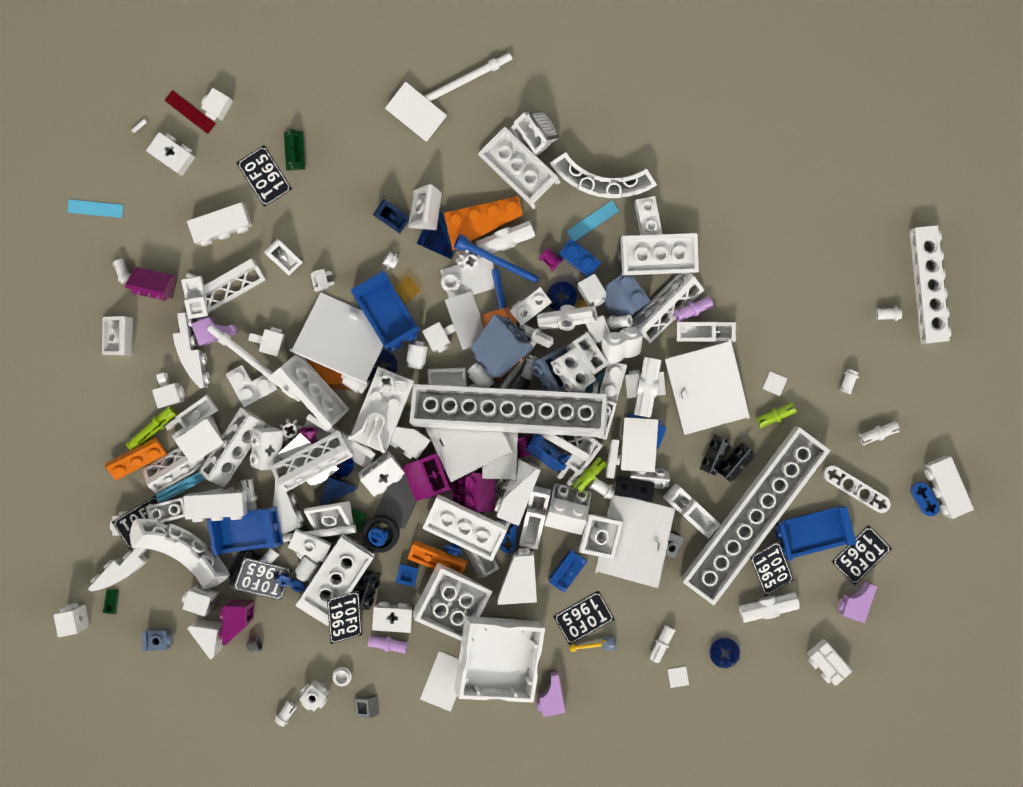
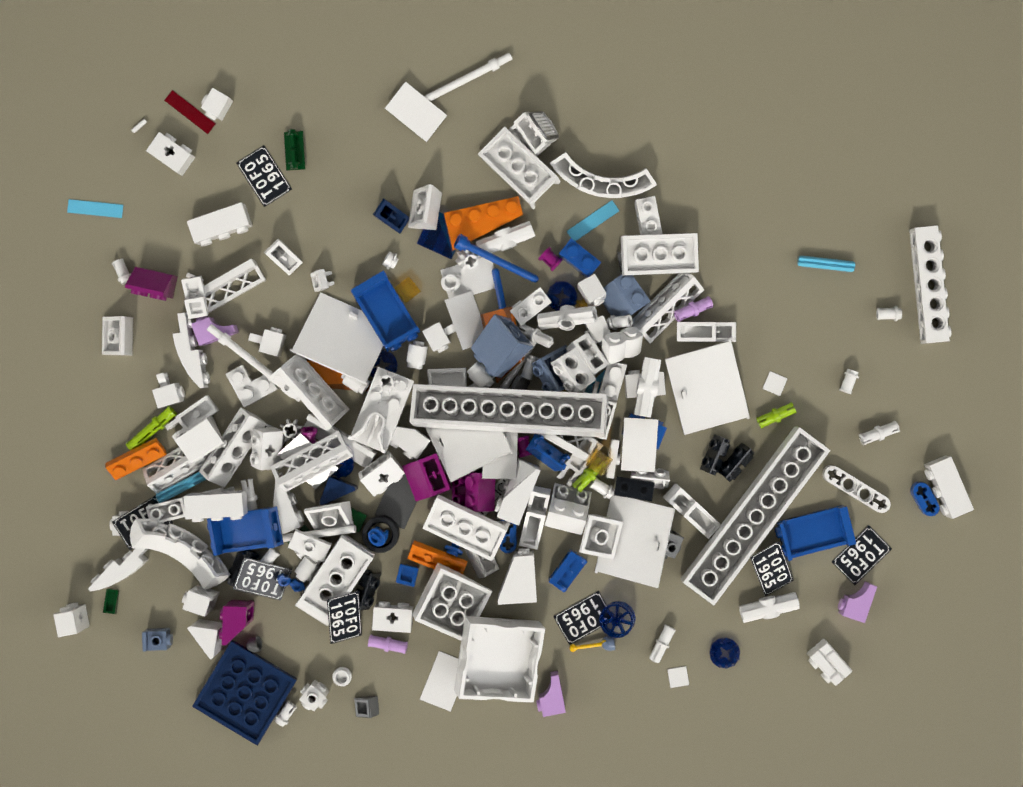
(244, 692): none -> dark blue plate
(599, 462): none -> clear yellow tile
(617, 619): none -> clear blue wheel
(825, 263): none -> medium azure axle

